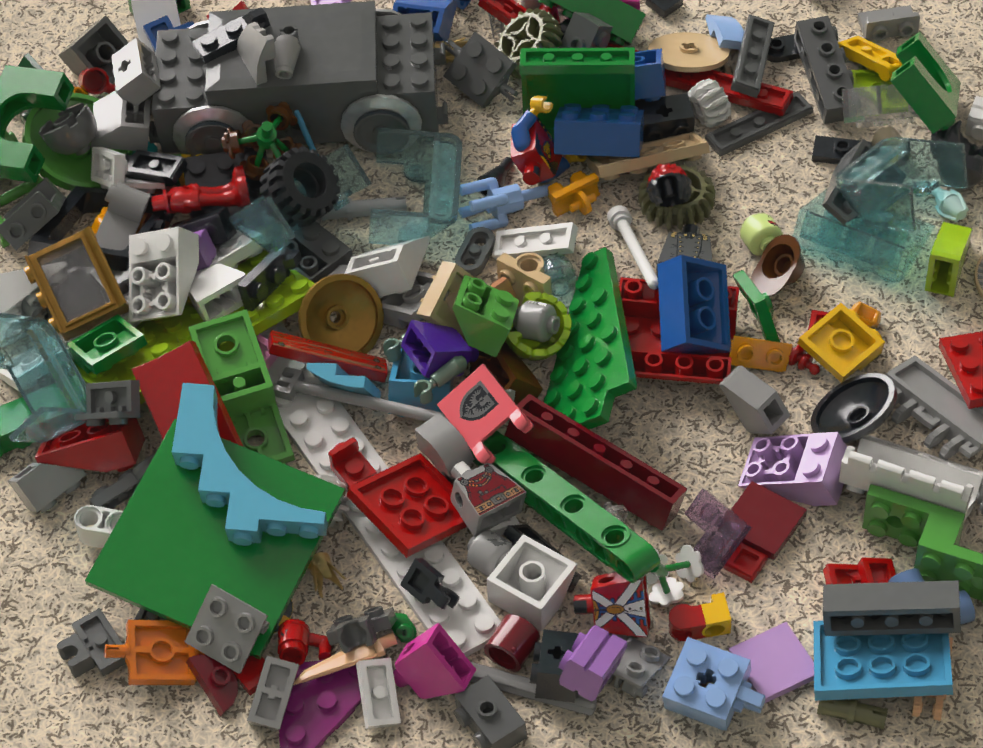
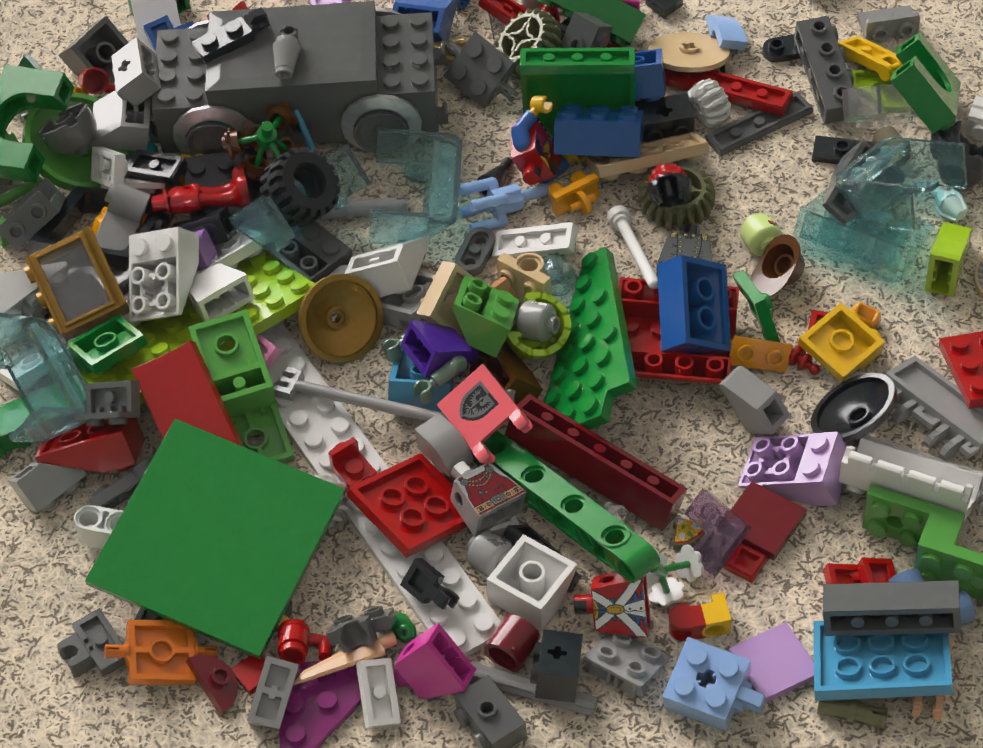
(222, 483): medium azure arch -> none
(226, 628): light grey hinge -> none
(255, 49): light grey slope -> none
(267, 277): black hinge -> none
(311, 351): red tile -> none
(322, 566): pearl gold piece -> none
(335, 377): medium azure slope -> none
(592, 662): medium lavender brick -> none
(686, 533): none -> tile
(752, 56): dark grey tile -> none

